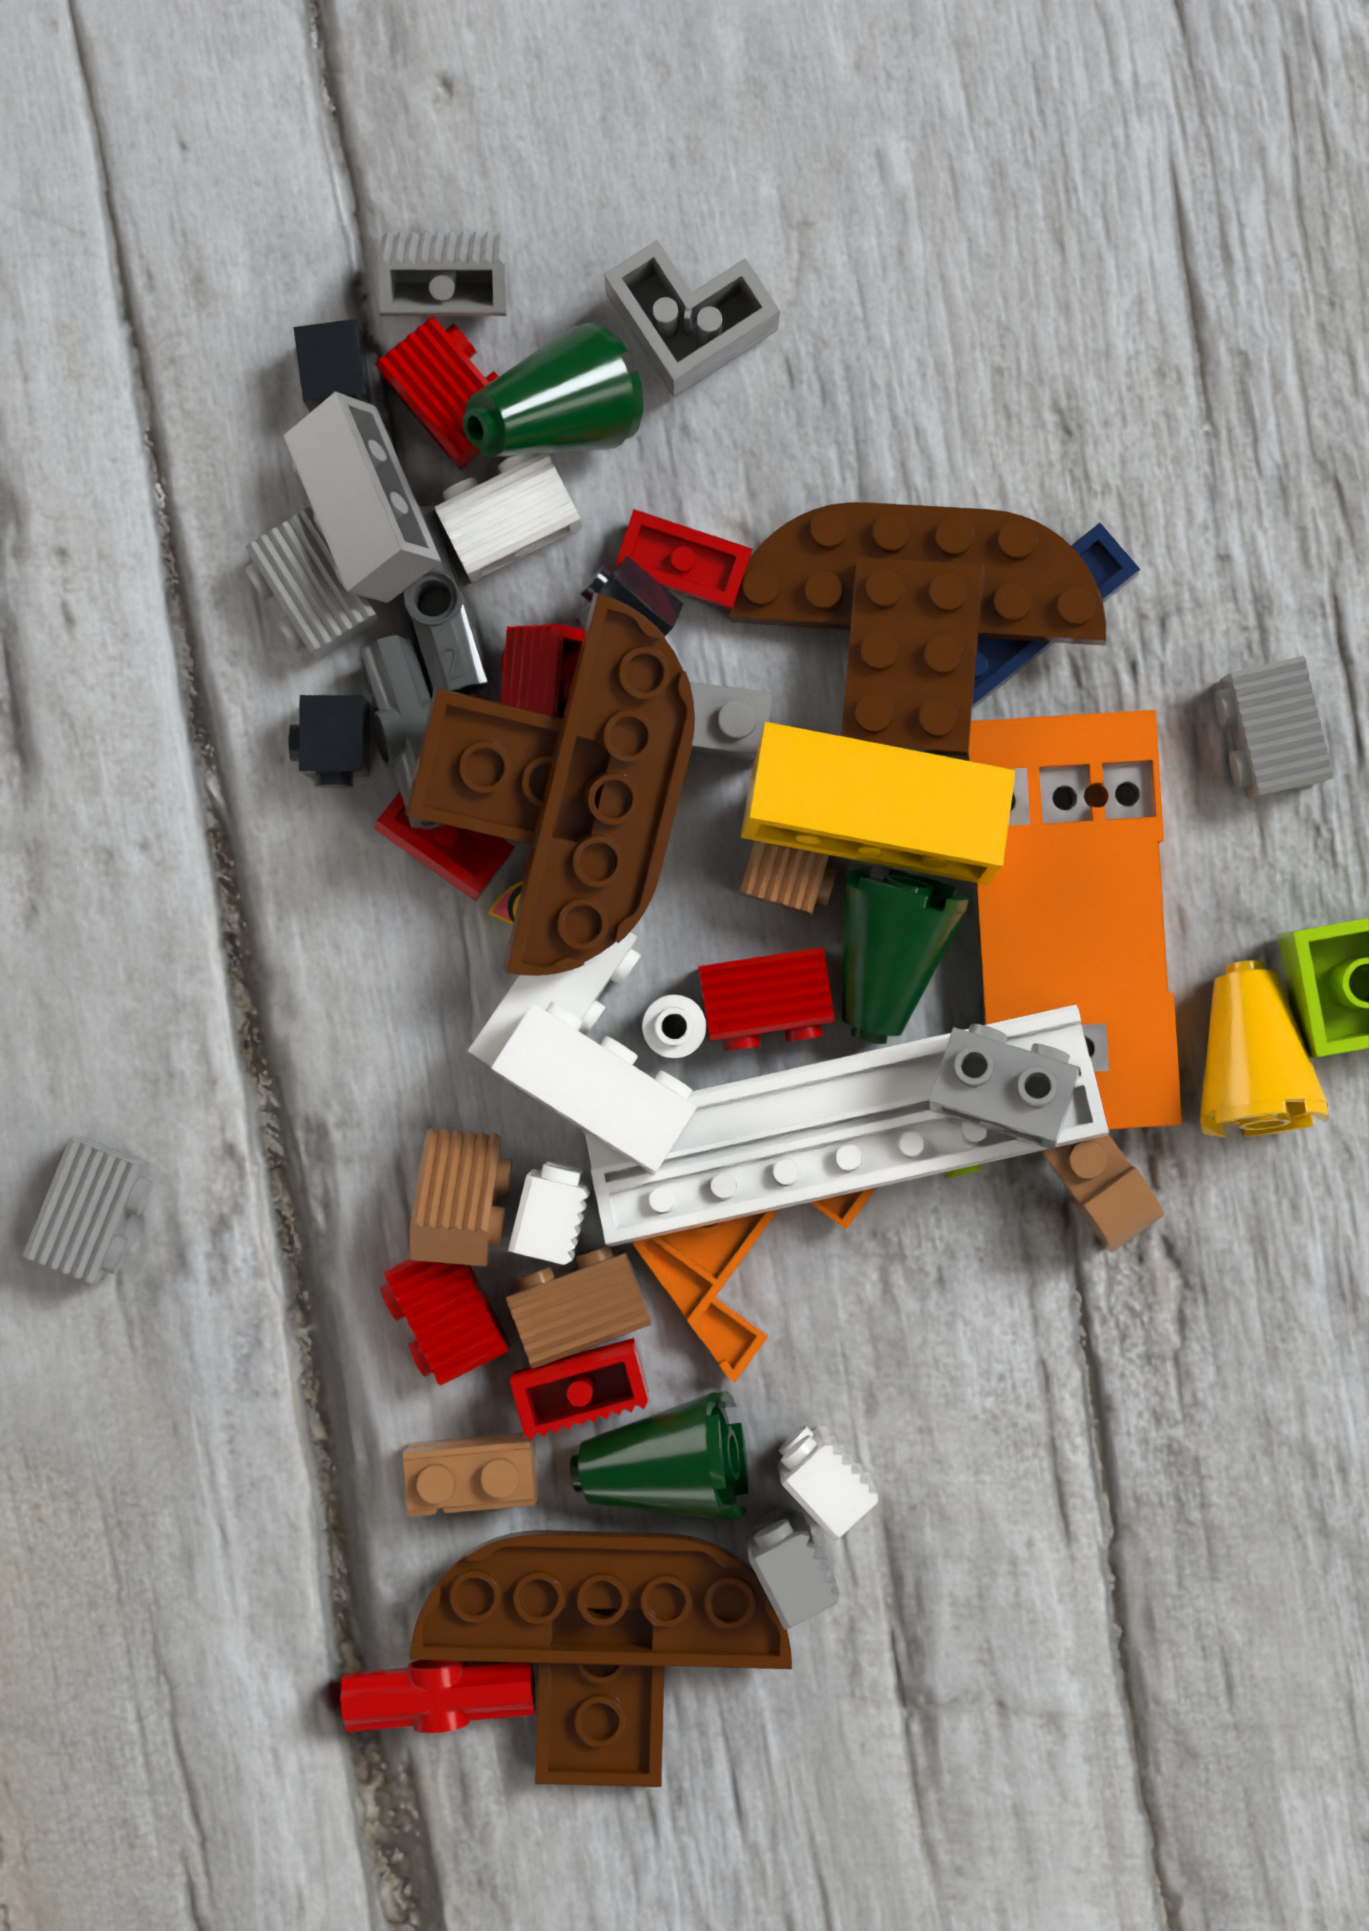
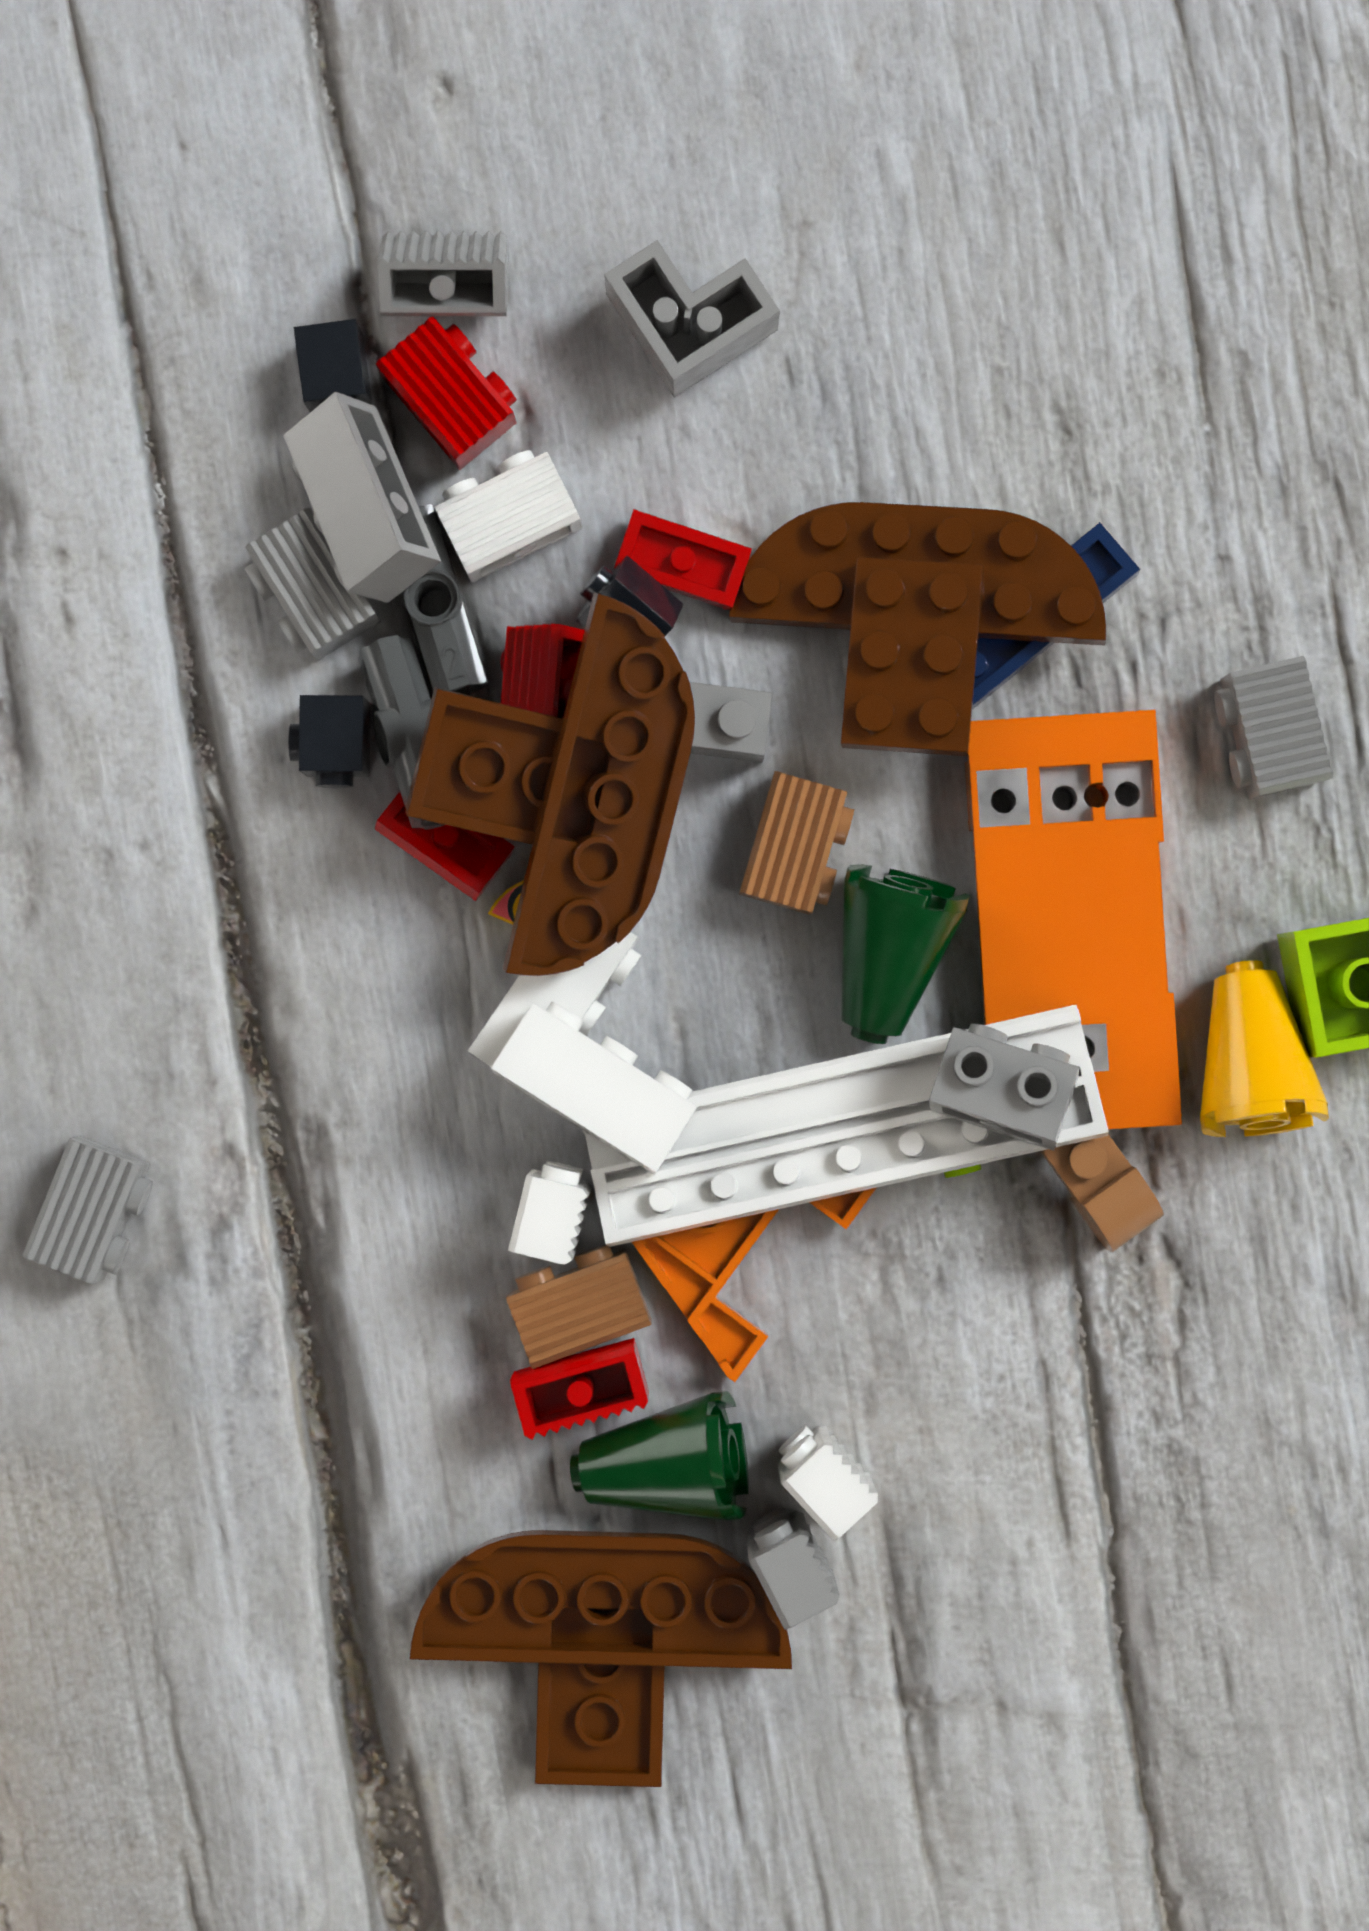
(436, 1695): red piece -> none
(447, 1317): red brick -> none
(457, 1197): medium nougat brick -> none
(470, 1474): medium nougat brick -> none
(559, 399): dark green cone -> none
(653, 1026): white brick -> none
(766, 996): red brick -> none
(878, 804): yellow brick -> none

